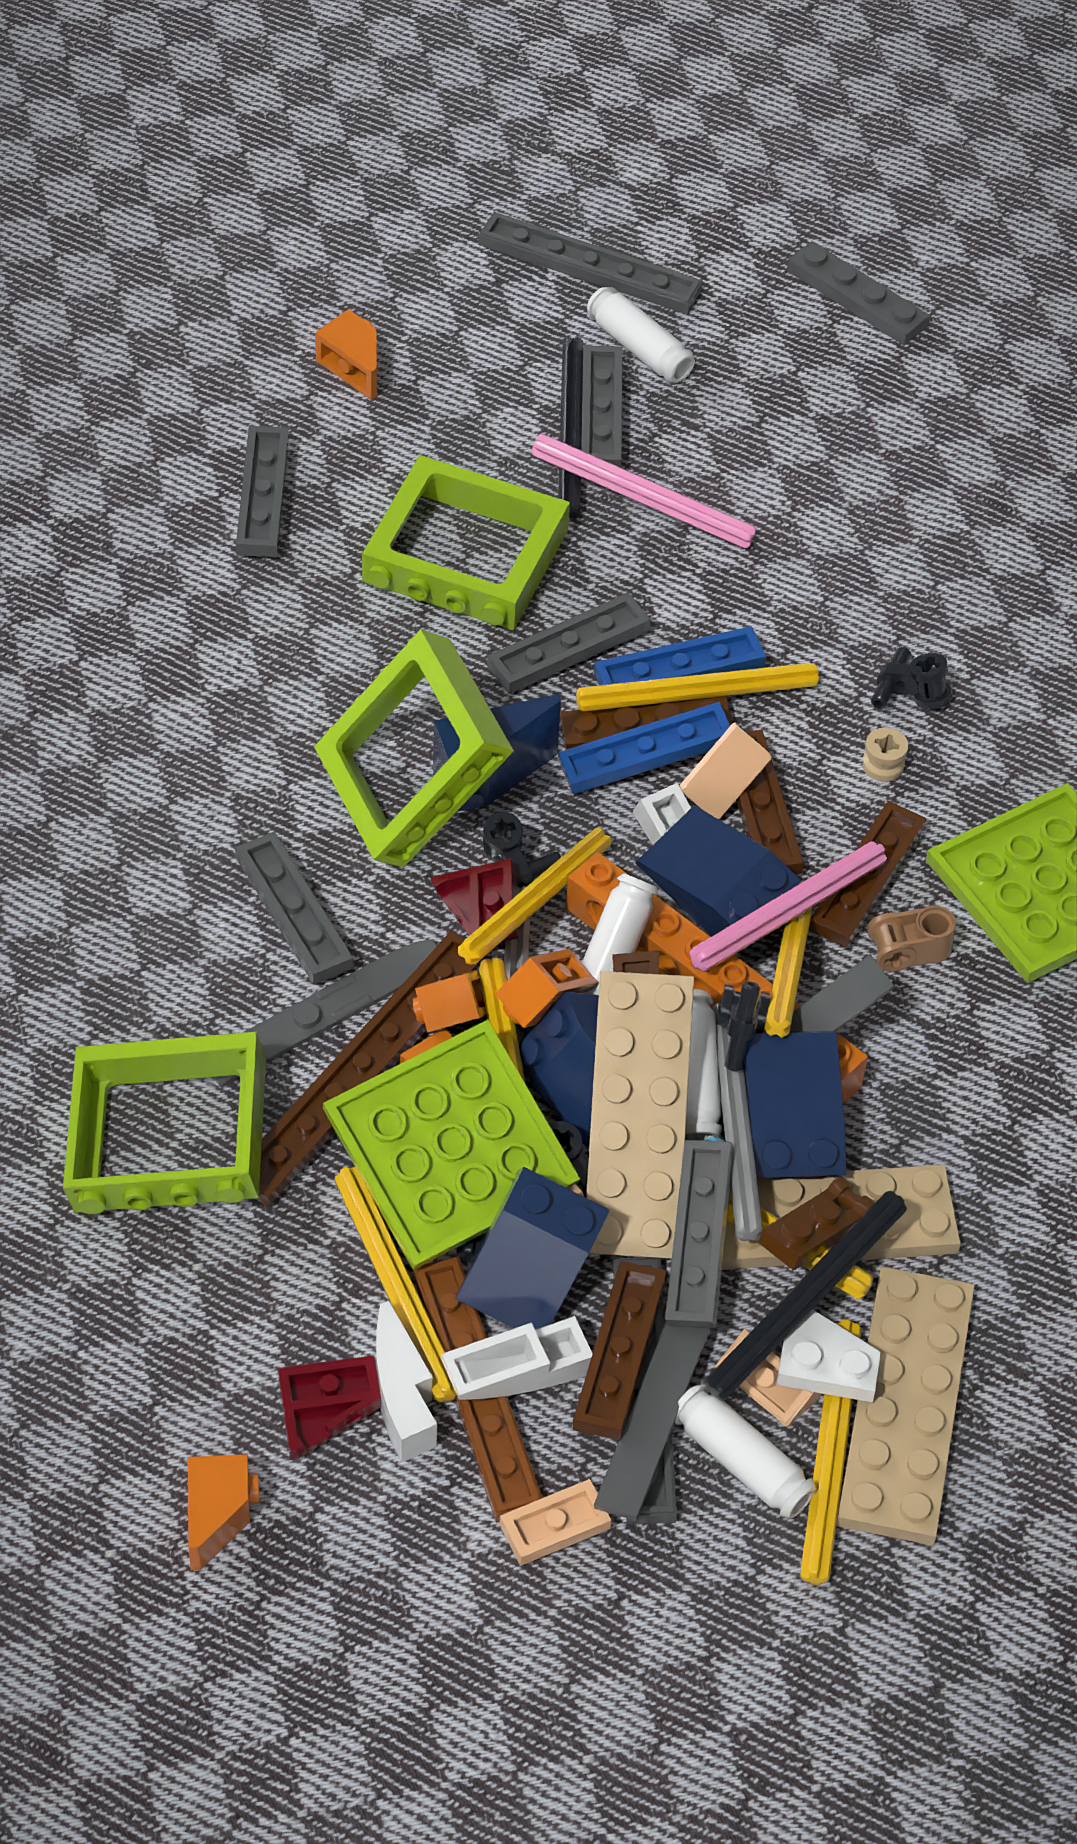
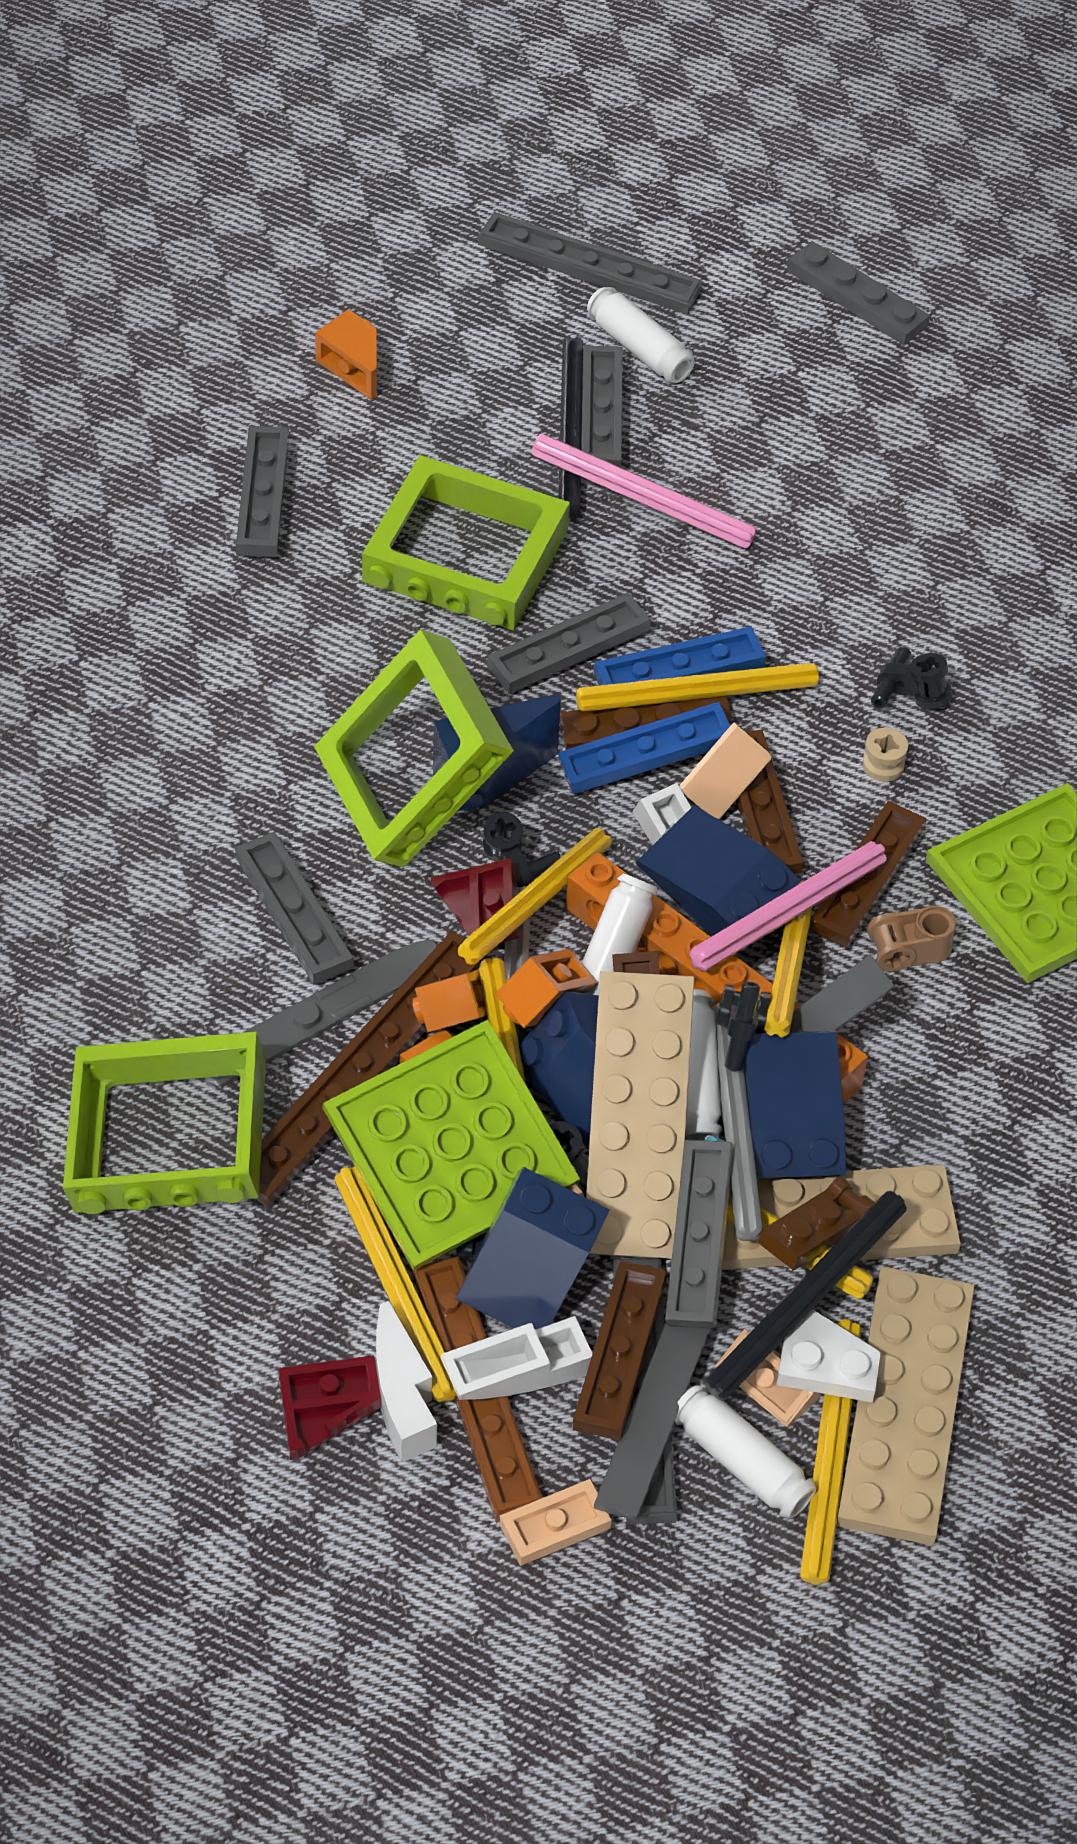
(217, 1503): orange slope -> none

